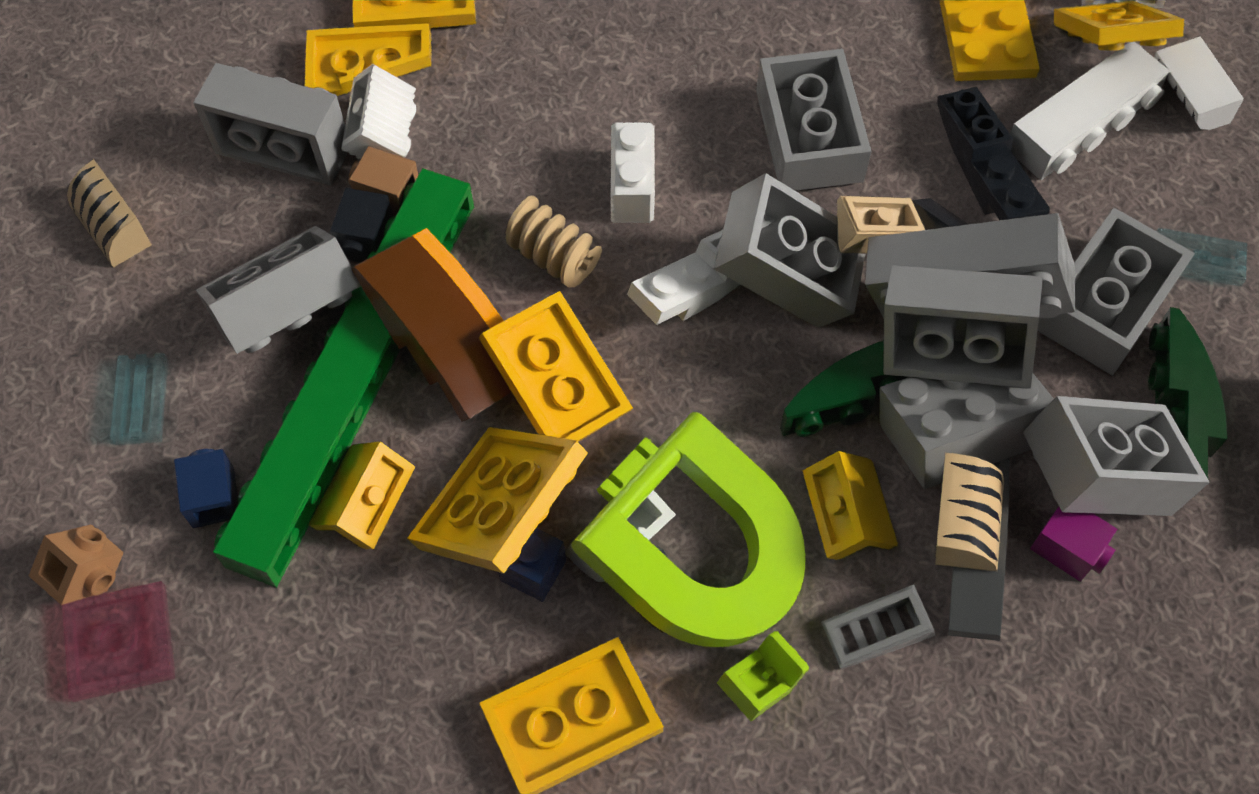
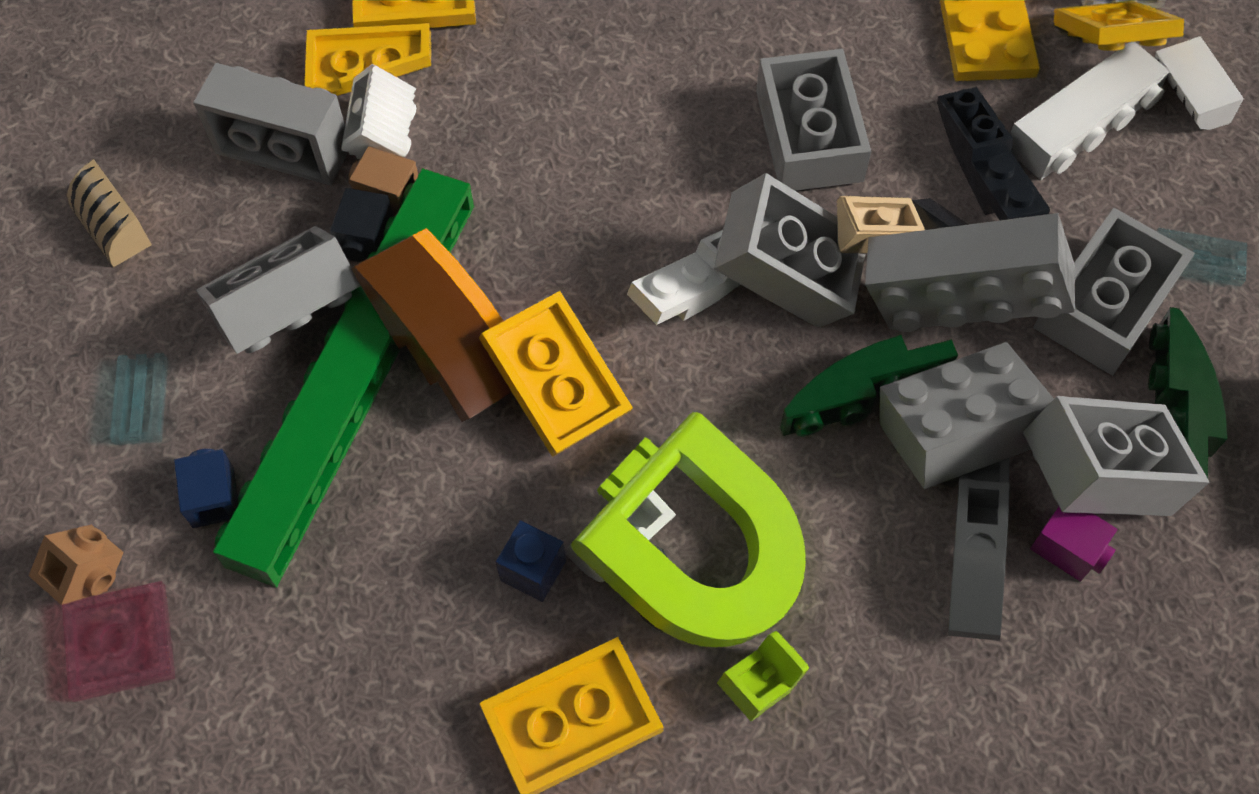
(363, 493): yellow panel -> none
(497, 498): yellow plate -> none
(550, 244): tan piece -> none
(632, 173): white brick -> none
(848, 505): yellow panel -> none
(903, 638): light grey slope -> none
(961, 325): light grey brick -> none
(970, 513): tan brick -> none

